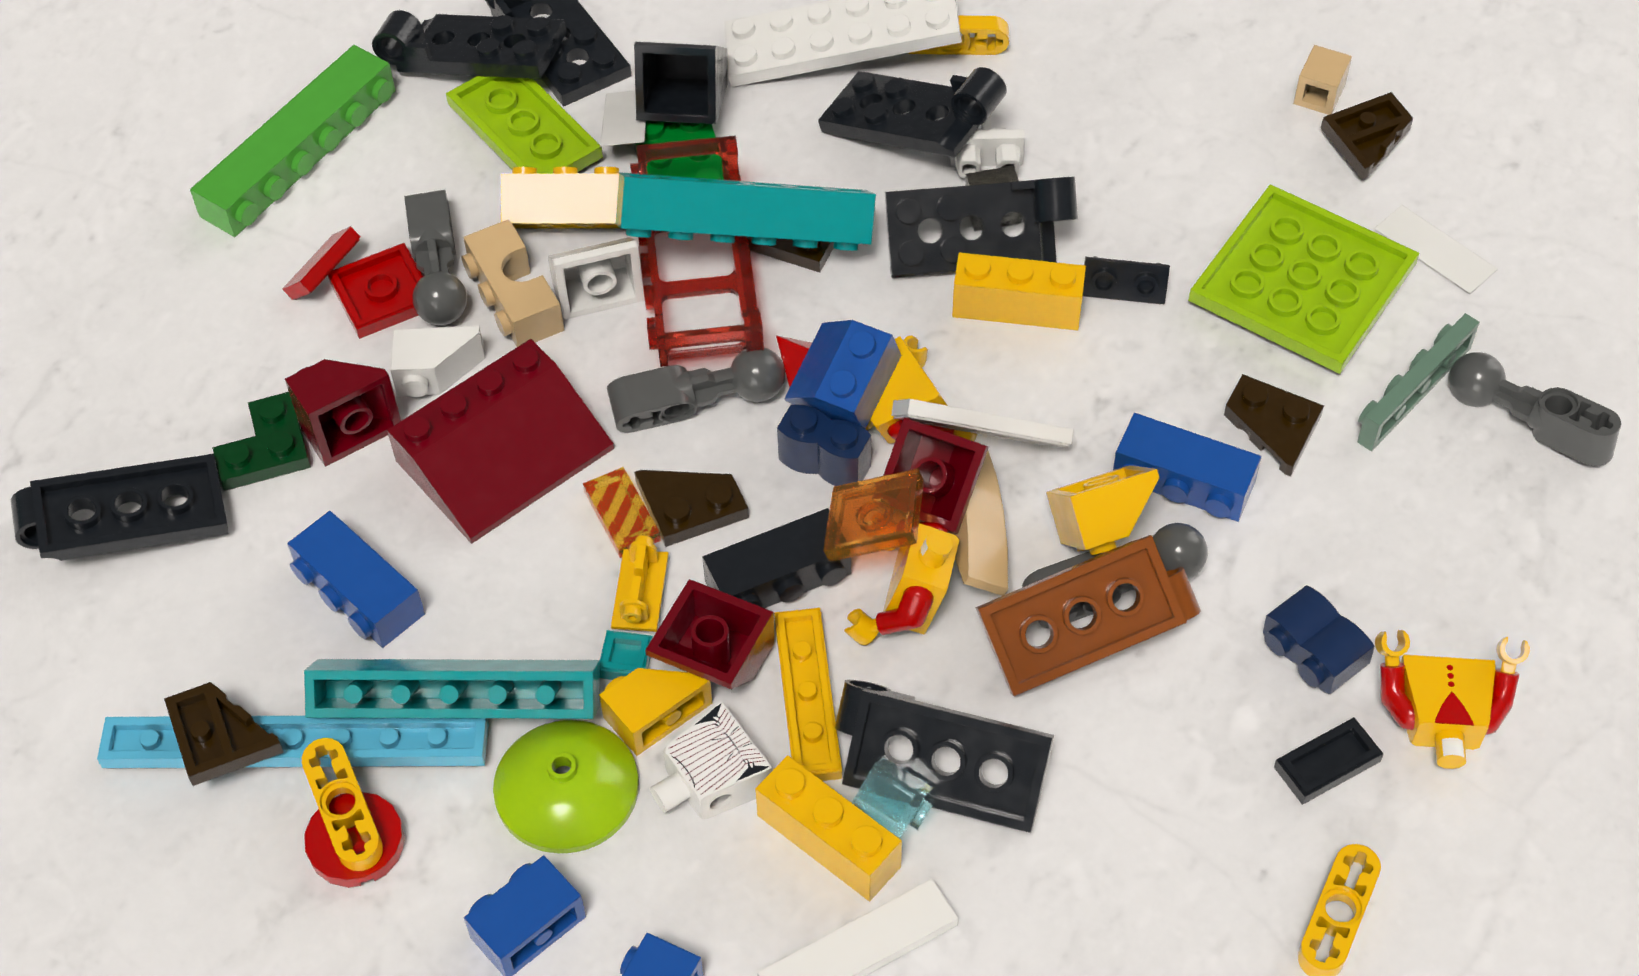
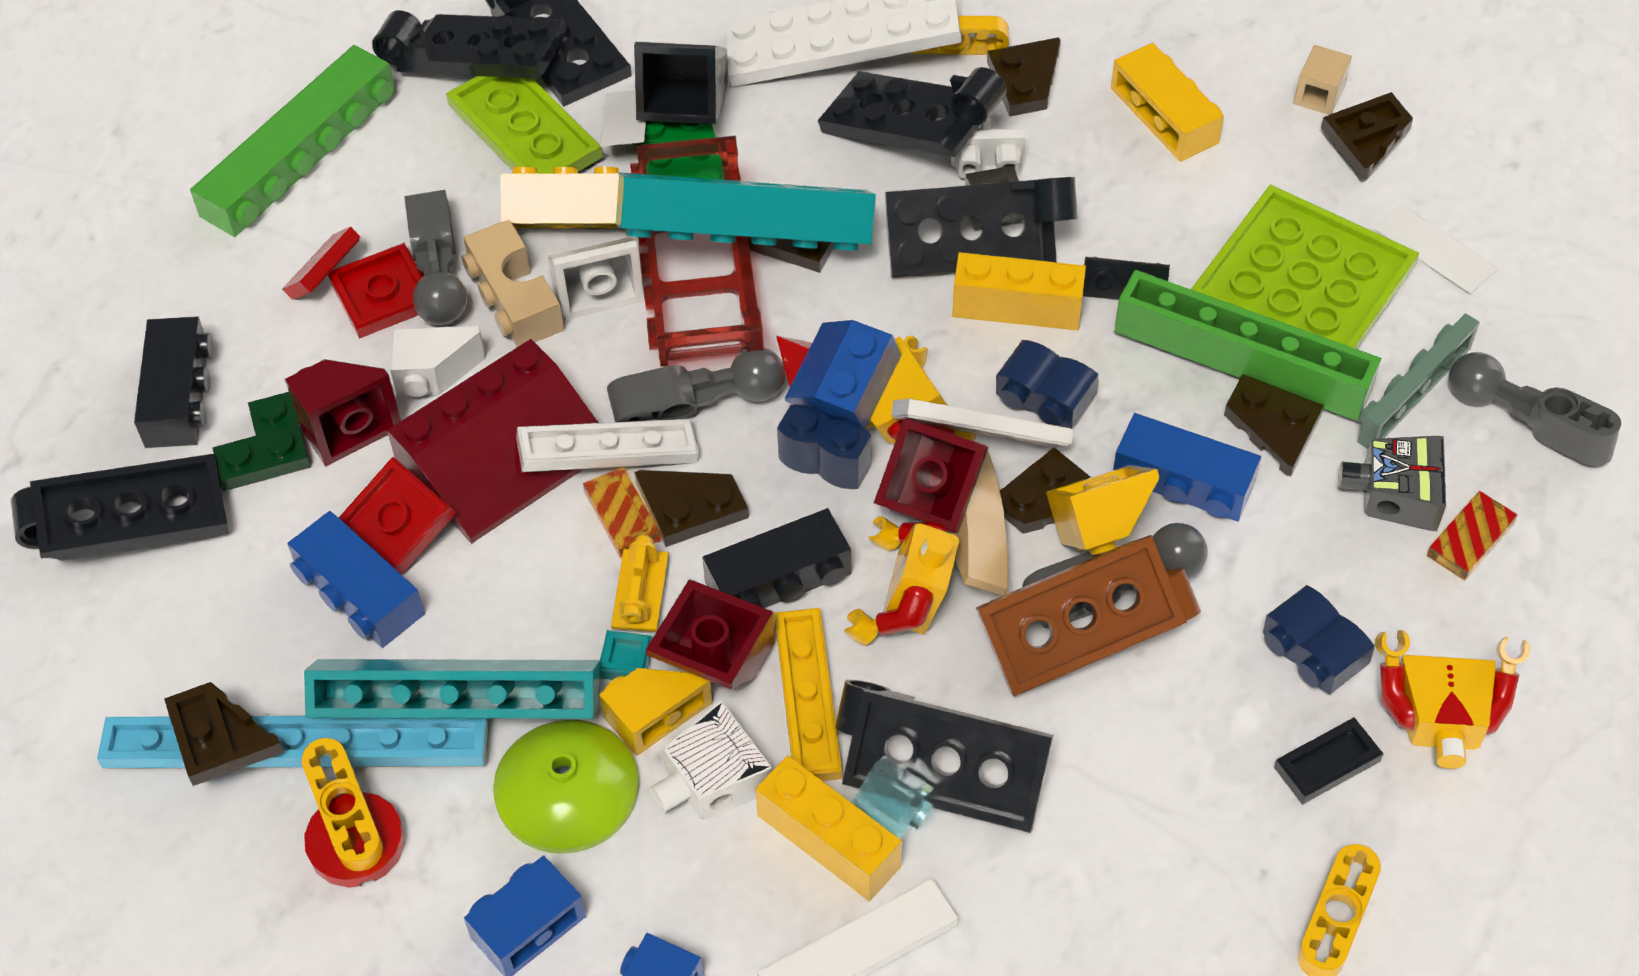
(173, 382): none -> black brick
(397, 515): none -> red tile
(606, 445): none -> white tile
(874, 515): clear orange tile -> none
(1026, 497): none -> dark brown wing
(1027, 74): none -> dark brown wing
(1047, 384): none -> dark blue brick
(1167, 101): none -> yellow brick
(1246, 344): none -> bright green brick
(1401, 480): none -> torso
(1472, 535): none -> tile

